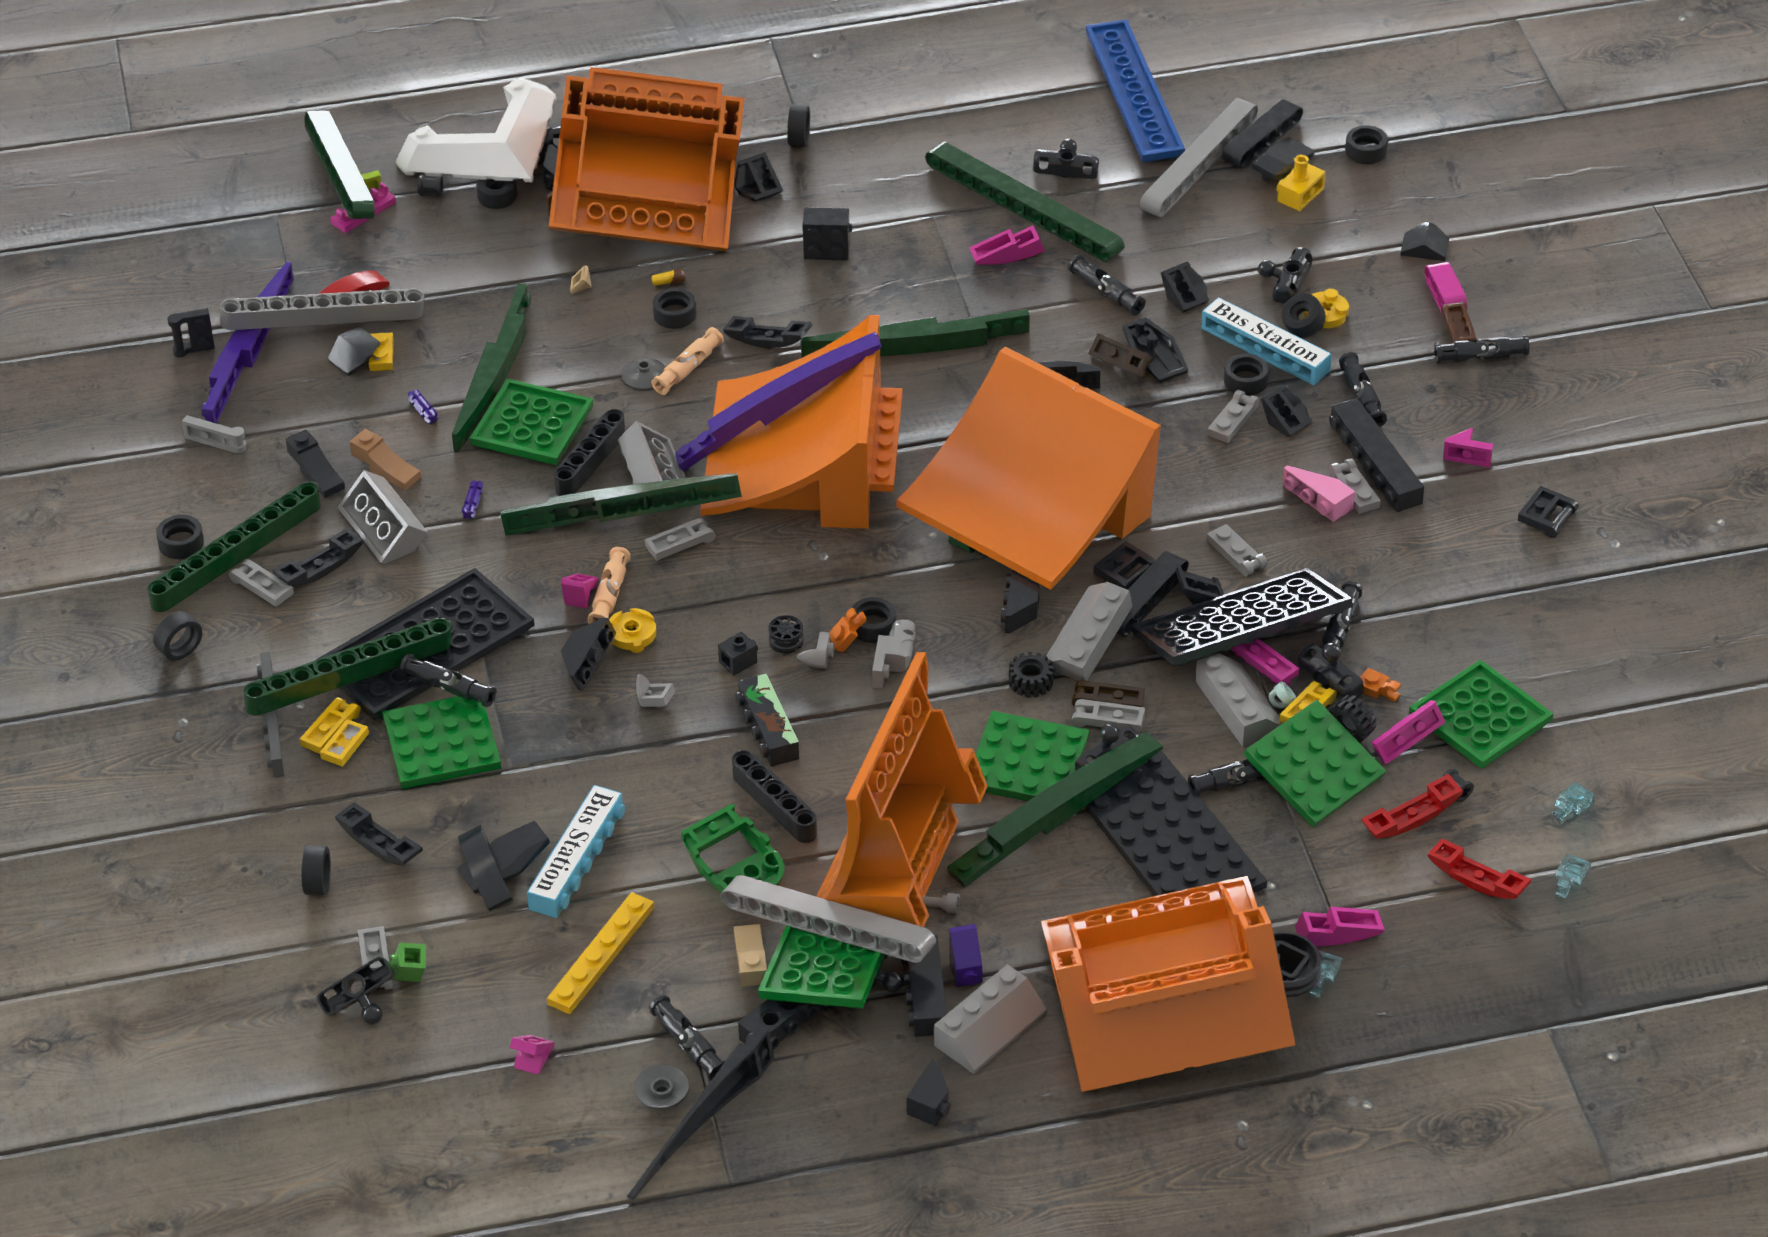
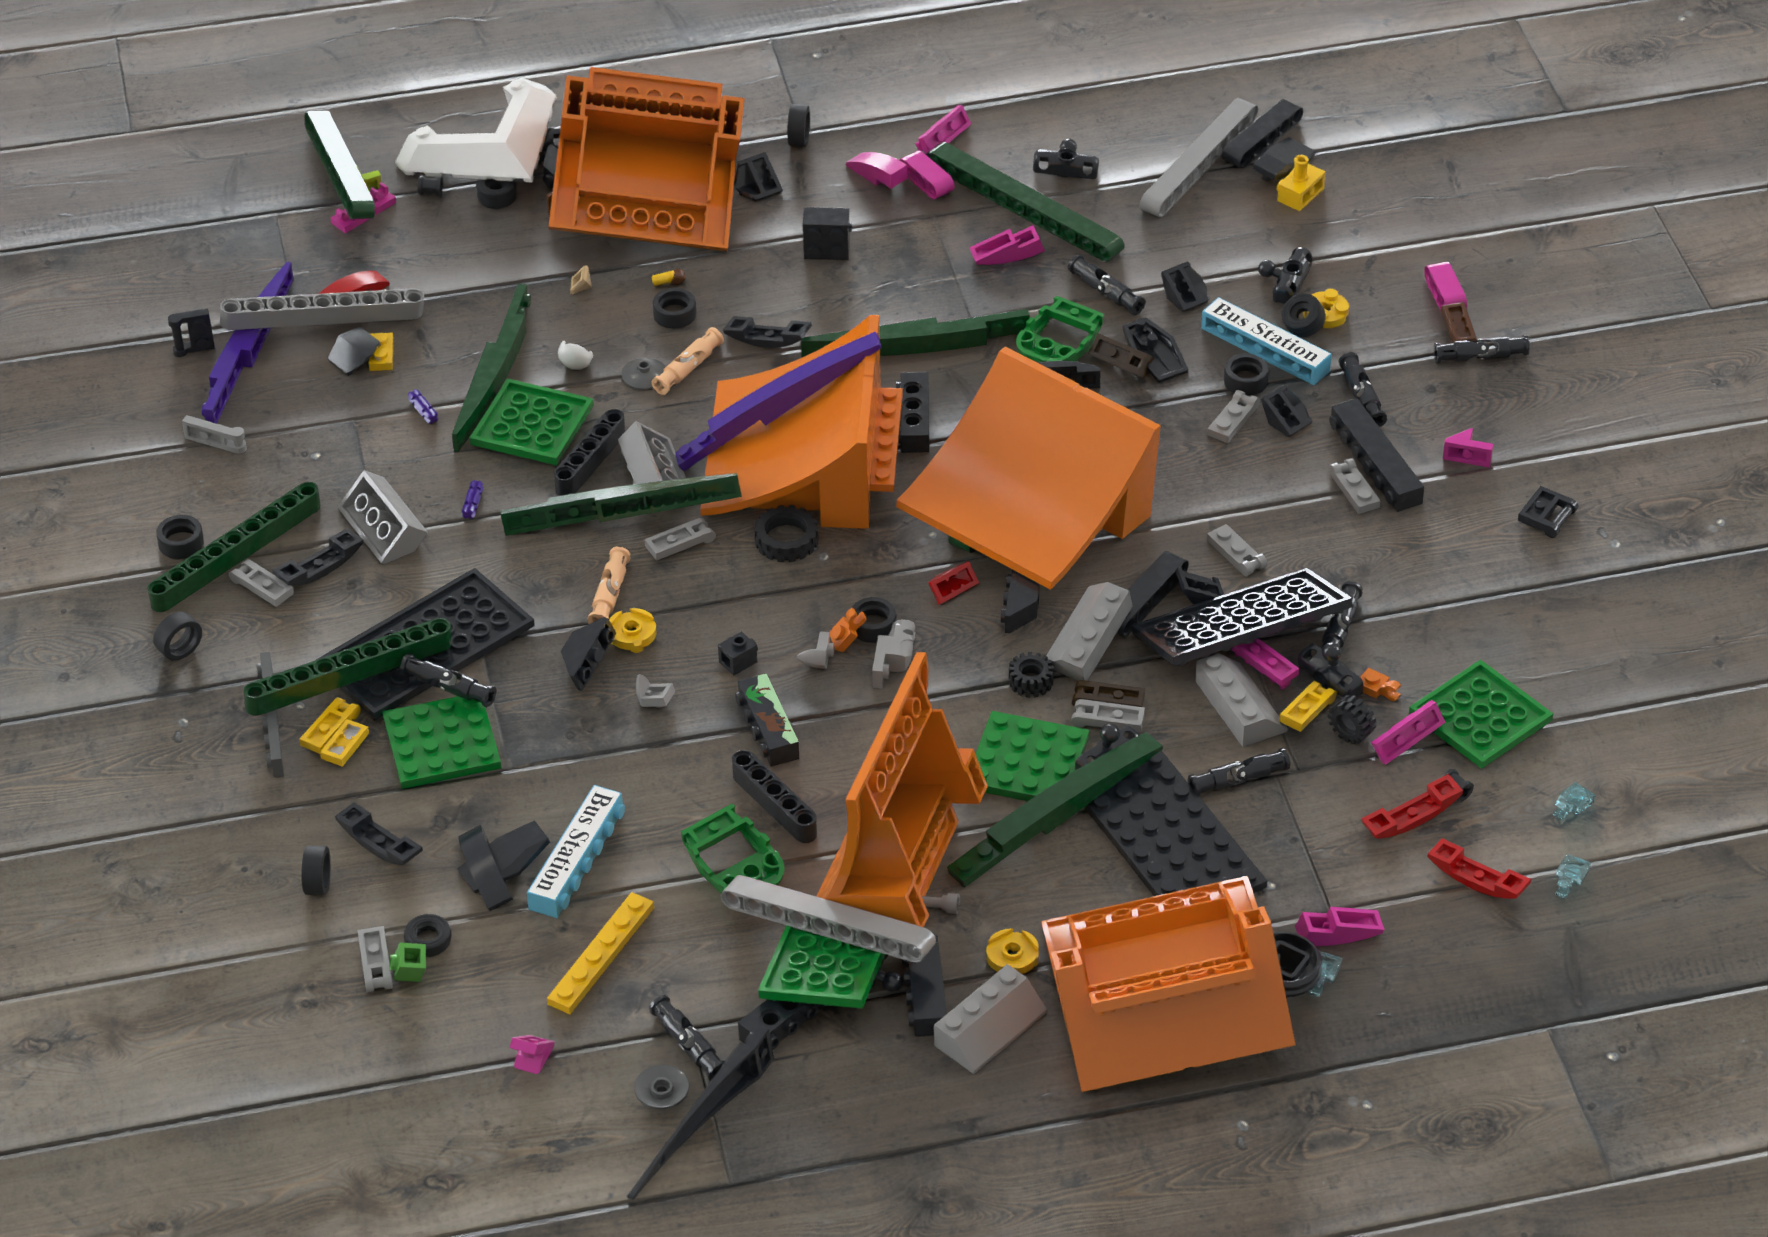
(313, 463): black slope -> none
(370, 982): black piece -> none
(382, 460): medium nougat slope -> none
(429, 922): none -> black tyre
(574, 356): none -> white hair
(577, 589): dark pink slope -> none
(750, 954): tan slope -> none
(785, 636): black wheel -> none
(786, 550): none -> black tyre
(879, 168): none -> dark pink slope
(914, 412): none -> black brick
(927, 175): none -> dark pink beam
(929, 1096): black slope -> none
(944, 130): none -> dark pink plate
(953, 582): none -> red slope
(965, 955): dark purple slope -> none
(1005, 940): none -> yellow plate
(1045, 349): none -> green slope
(1120, 562): black plate -> none
(1135, 91): blue plate -> none
(1285, 694): light aqua tile -> none
(1314, 763): green plate -> none
(1321, 492): bright pink slope -> none
(1370, 134): black tyre -> none
(1425, 242): black slope -> none

